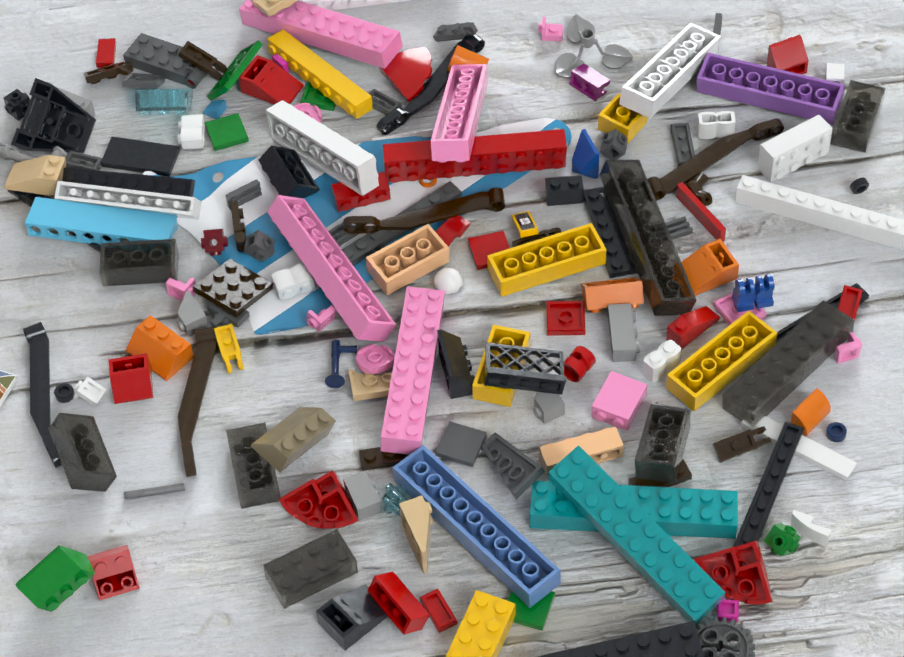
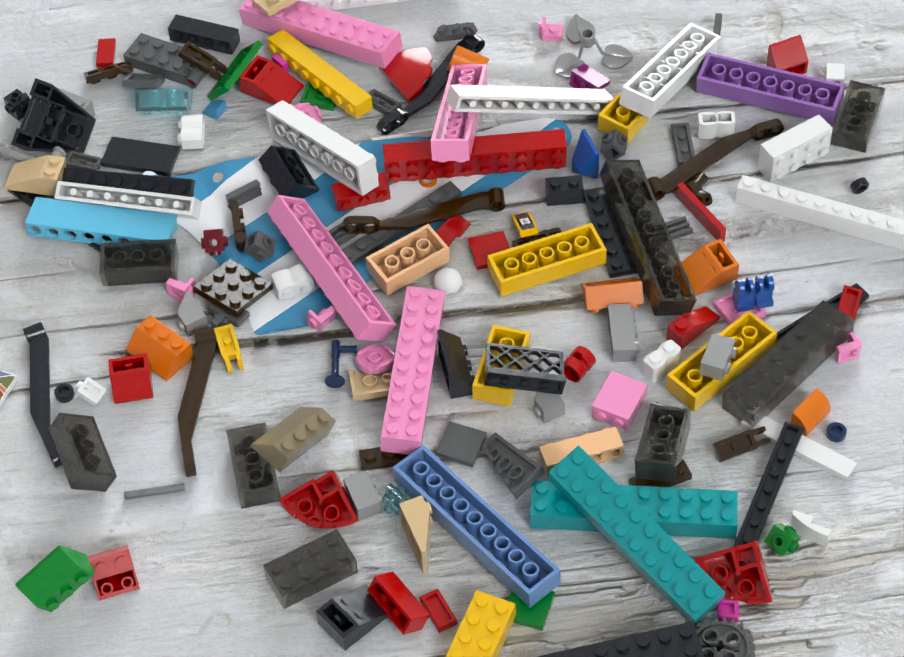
(204, 34): none -> black brick
(226, 131): green tile -> none
(527, 99): none -> white brick
(565, 318): red tile -> none
(717, 357): none -> light grey brick

